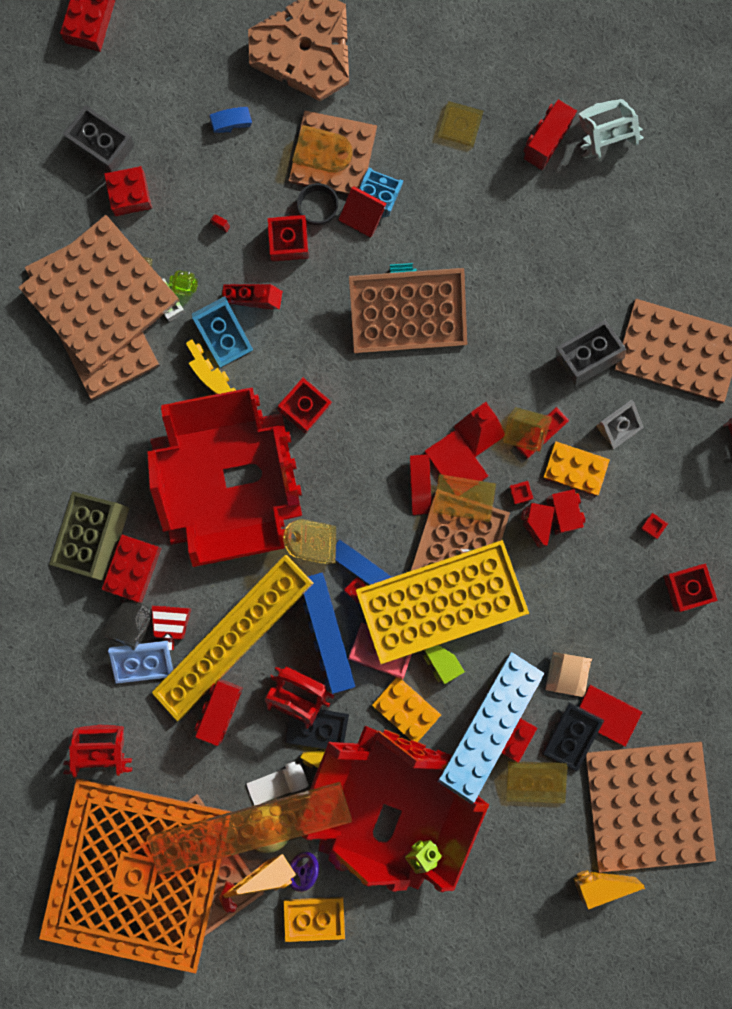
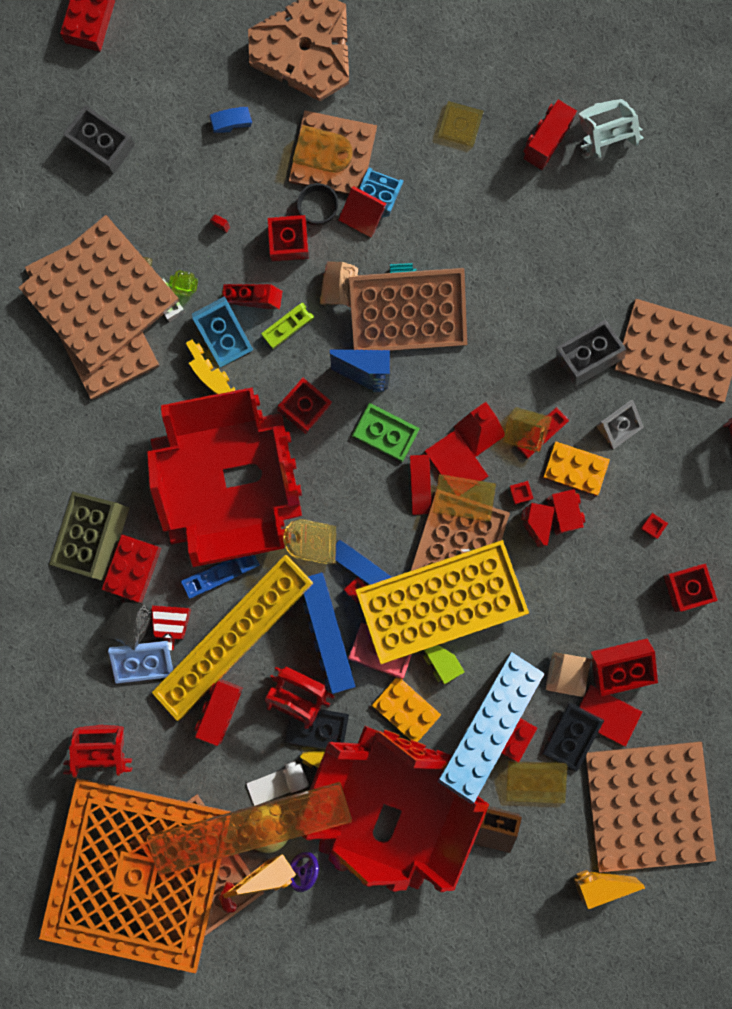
(128, 191): red brick -> none
(218, 575): none -> blue slope
(287, 326): none -> lime plate
(314, 919): light orange plate -> none
(336, 283): none -> light nougat slope
(365, 367): none -> blue slope
(385, 432): none -> bright green tile
(423, 856): lime brick -> none
(499, 829): none -> reddish brown slope
(624, 667): none -> red brick

